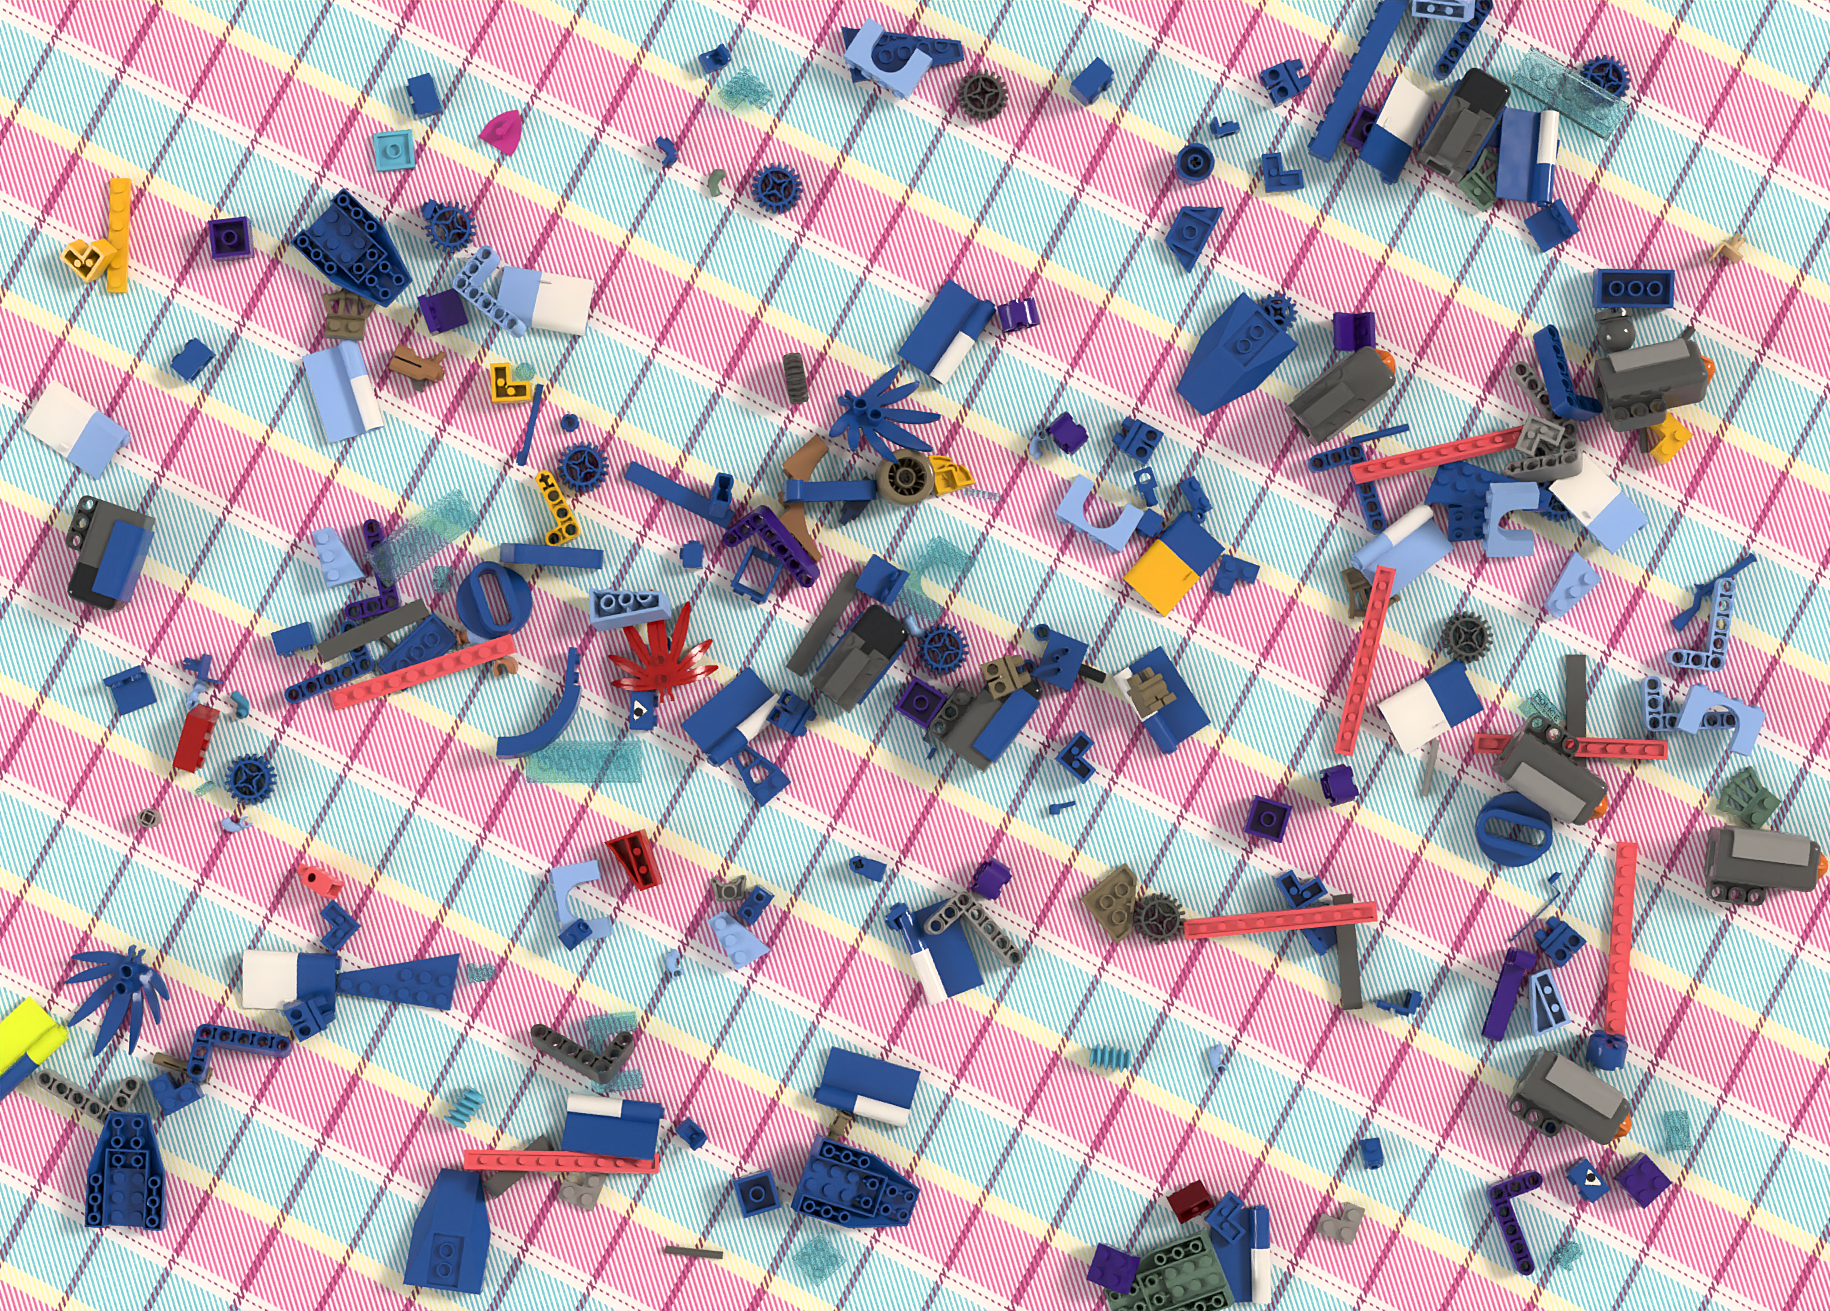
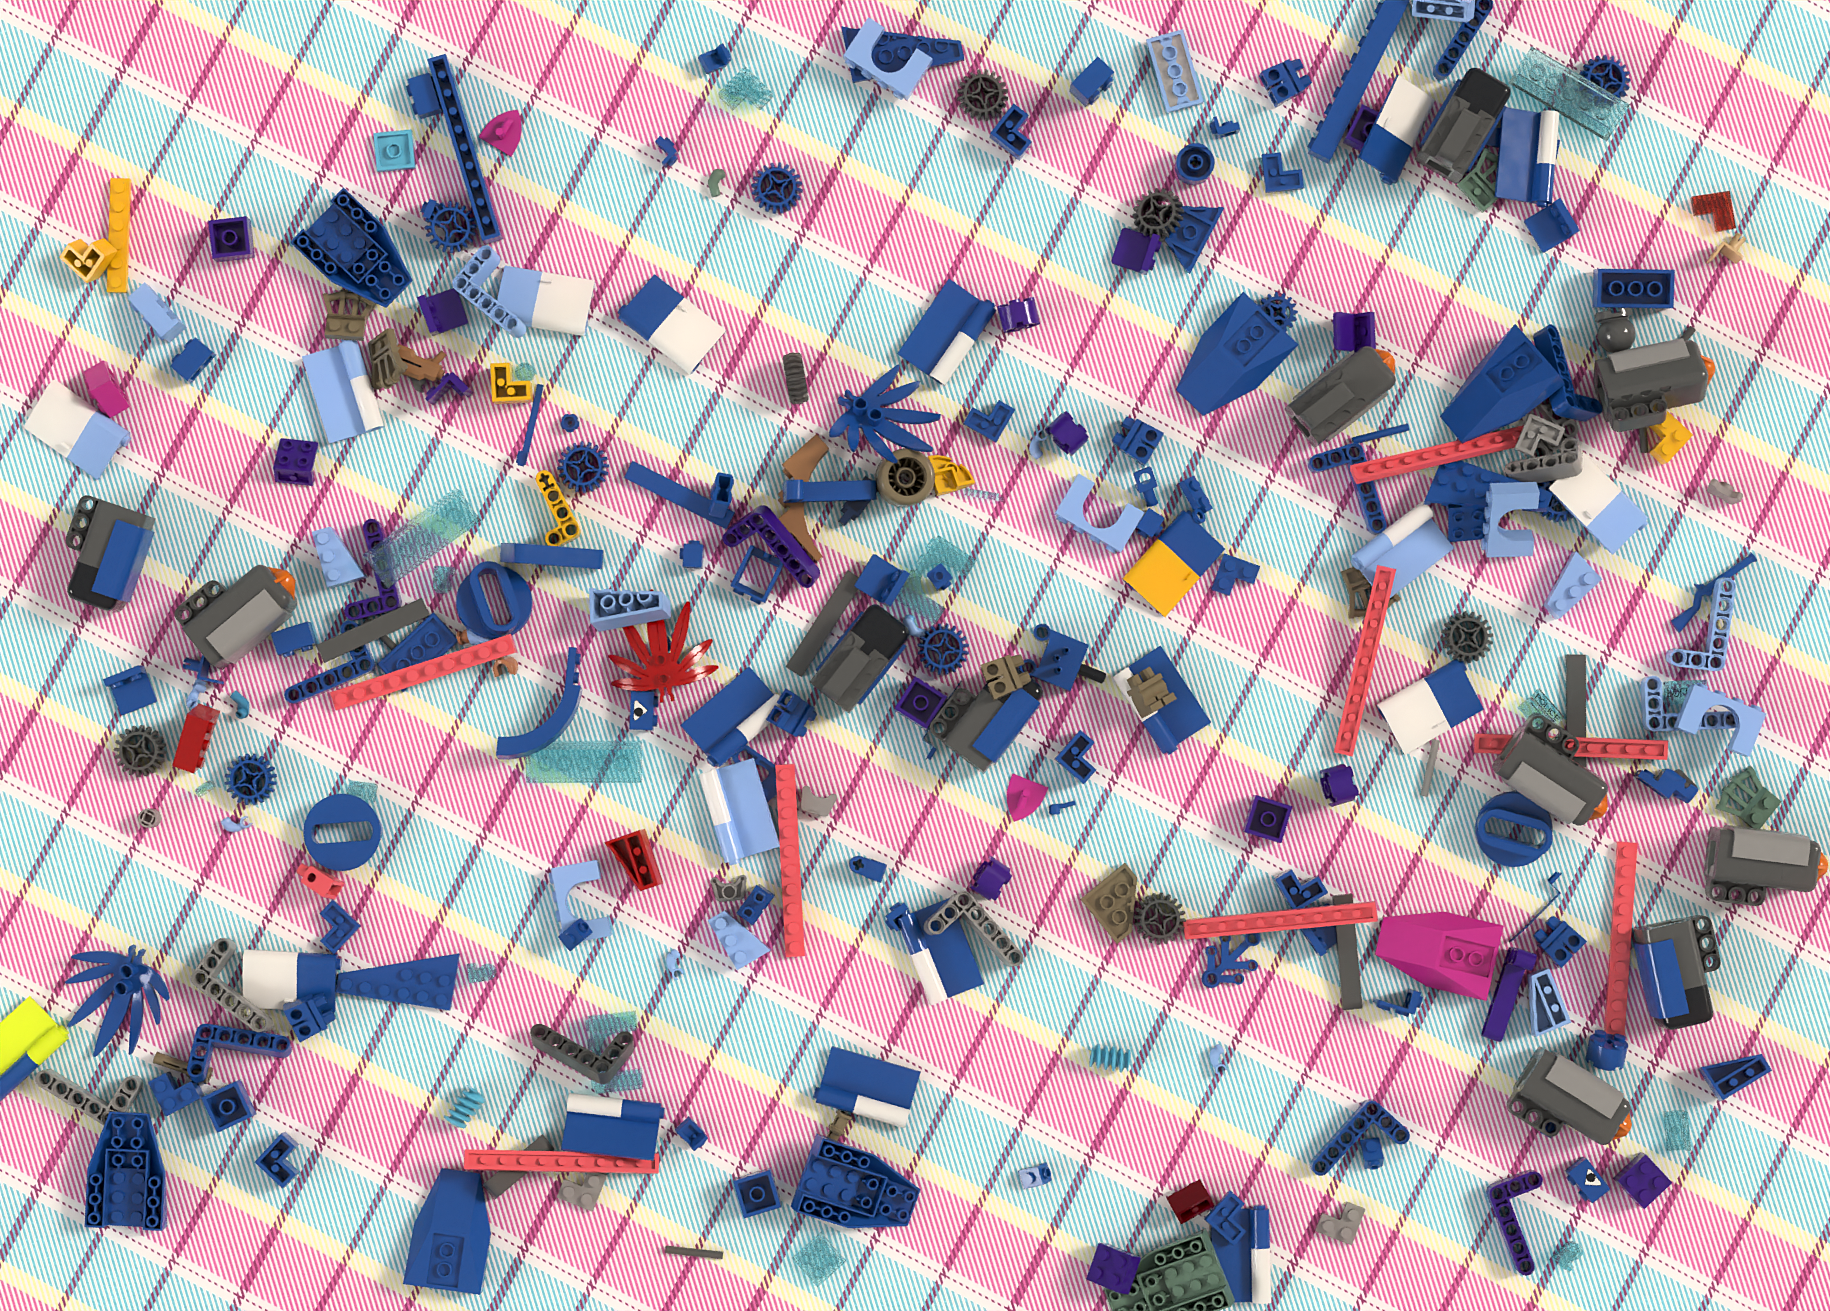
(104, 388): none -> dark pink brick
(155, 756): none -> dark grey gear
(156, 313): none -> light blue wedge
(226, 991): none -> light grey beam
(228, 1106): none -> blue brick
(239, 616): none -> piece
(274, 1160): none -> blue brick
(295, 462): none -> dark purple bracket
(341, 809): none -> blue piece
(363, 790): none -> clear light blue leg
(385, 359): none -> dark tan plate
(447, 382): none -> dark purple bracket
(465, 149): none -> blue brick
(671, 324): none -> door
(739, 810): none -> light blue door
(790, 860): none -> coral plate
(815, 804): none -> light grey piece
(940, 577): none -> blue bracket
(992, 425): none -> blue plate
(1007, 132): none -> blue brick
(1024, 796): none -> dark pink shield
(1035, 1176): none -> bracket
(1136, 251): none -> dark purple bracket
(1165, 211): none -> dark grey gear
(1174, 71): none -> piece
(1228, 962): none -> blue plant
(1355, 1133): none -> blue beam
(1442, 950): none -> dark pink wedge
(1501, 388): none -> blue wedge
(1669, 783): none -> blue plate
(1674, 968): none -> piece
(1676, 690): none -> clear light blue panel
(1719, 206): none -> clear red plate
(1724, 491): none -> light grey piece
(1734, 1075): none -> blue wedge

